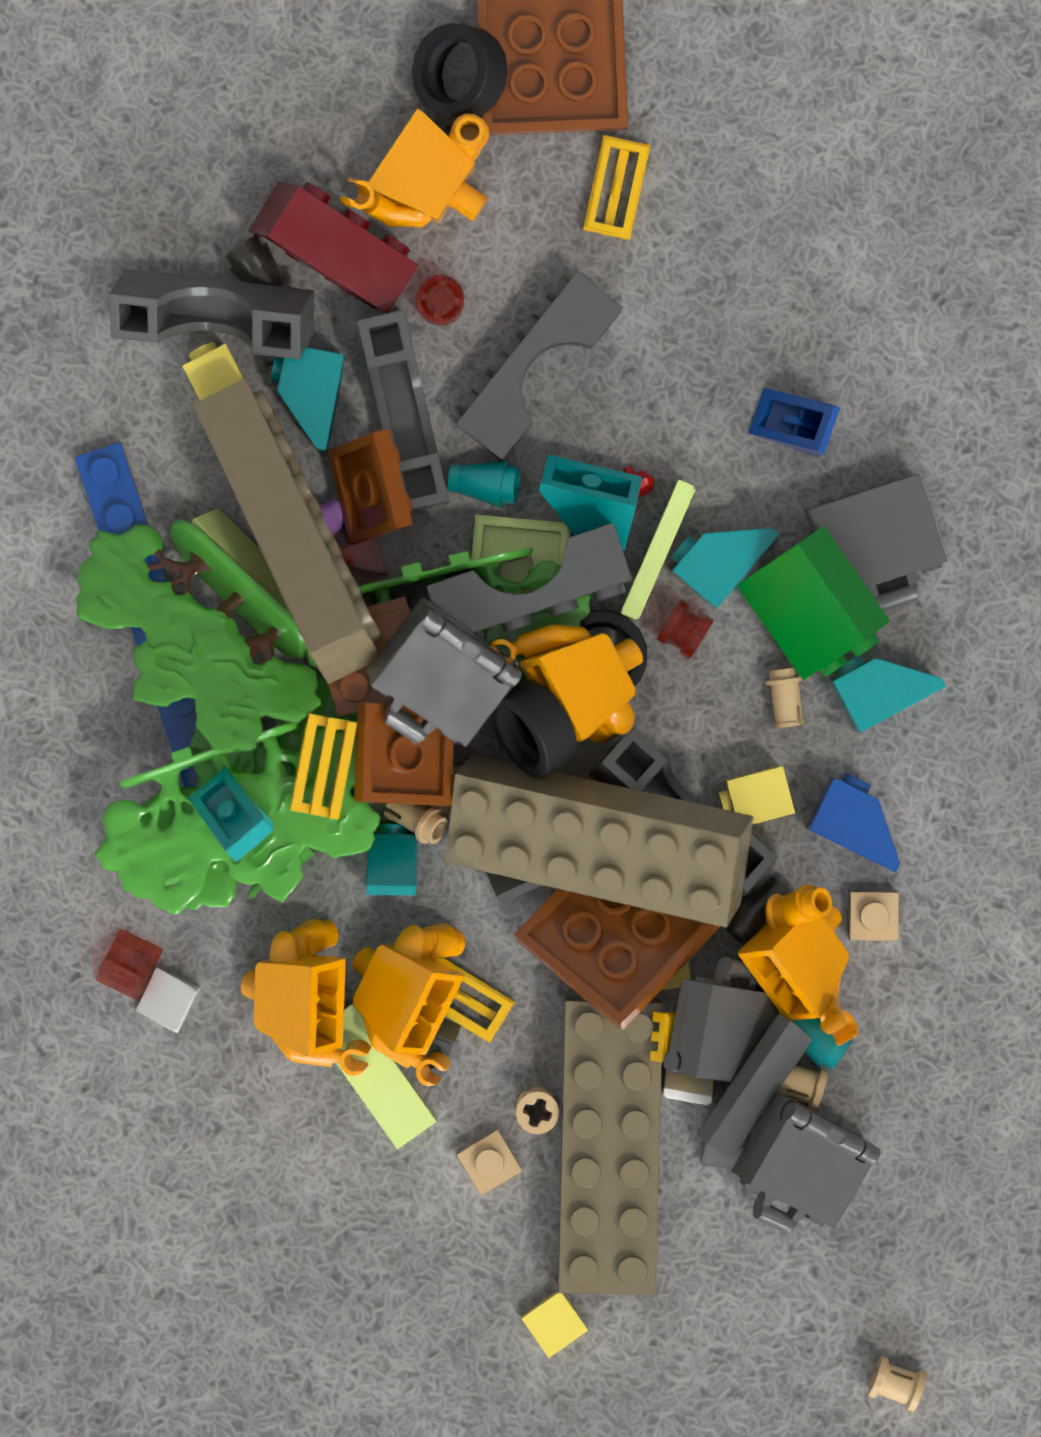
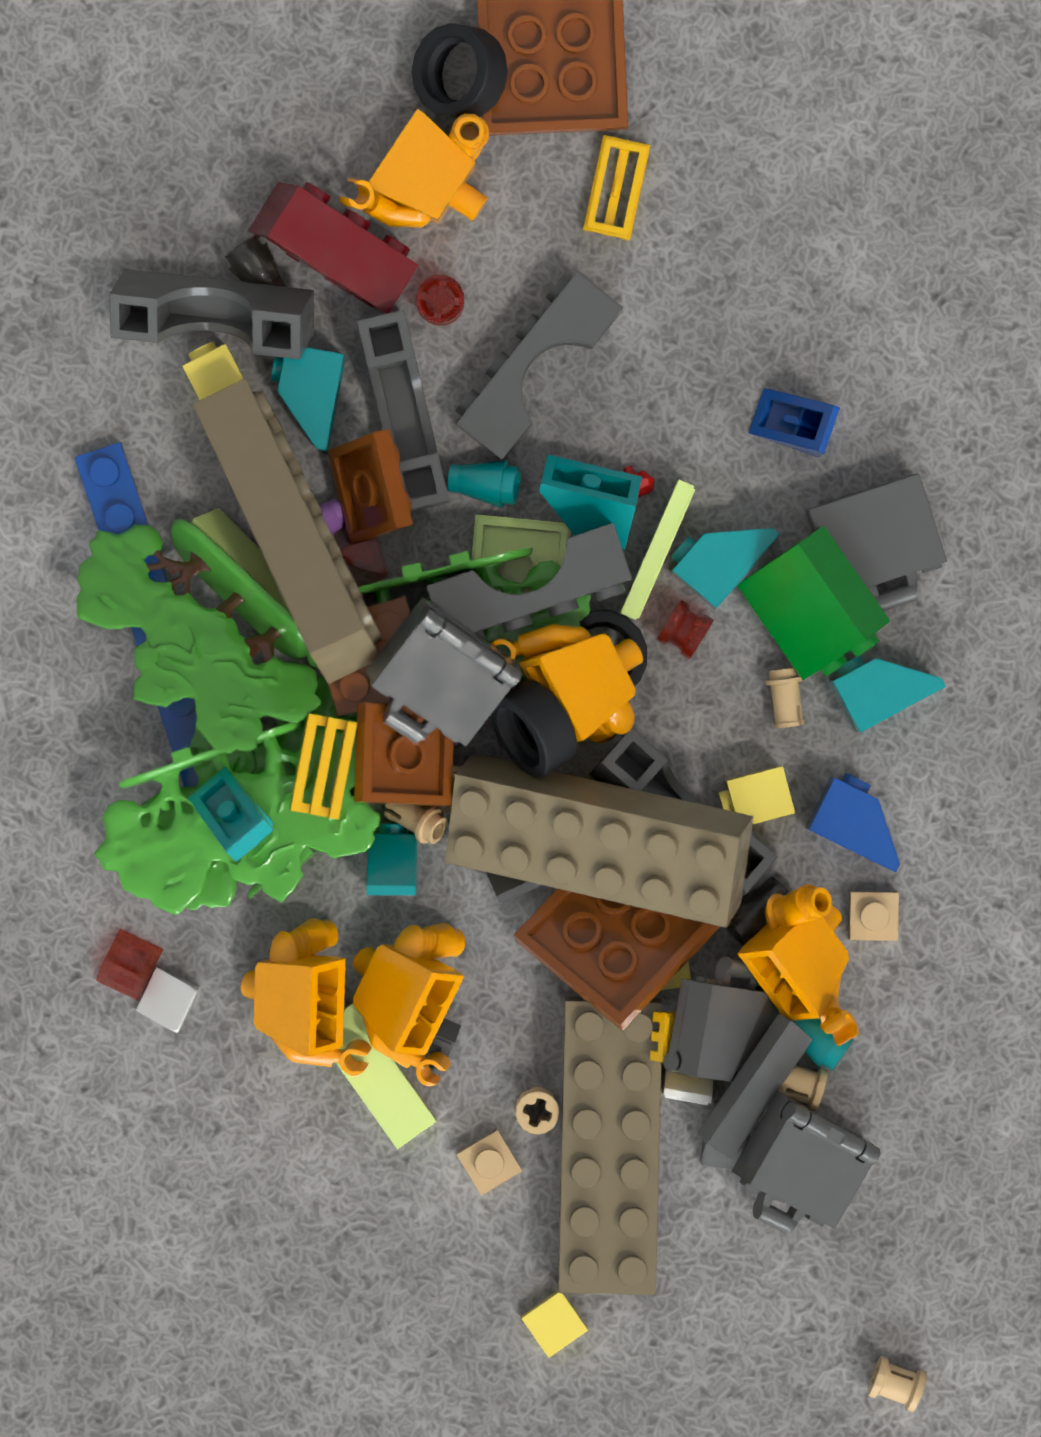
(496, 1017): yellow tile -> none

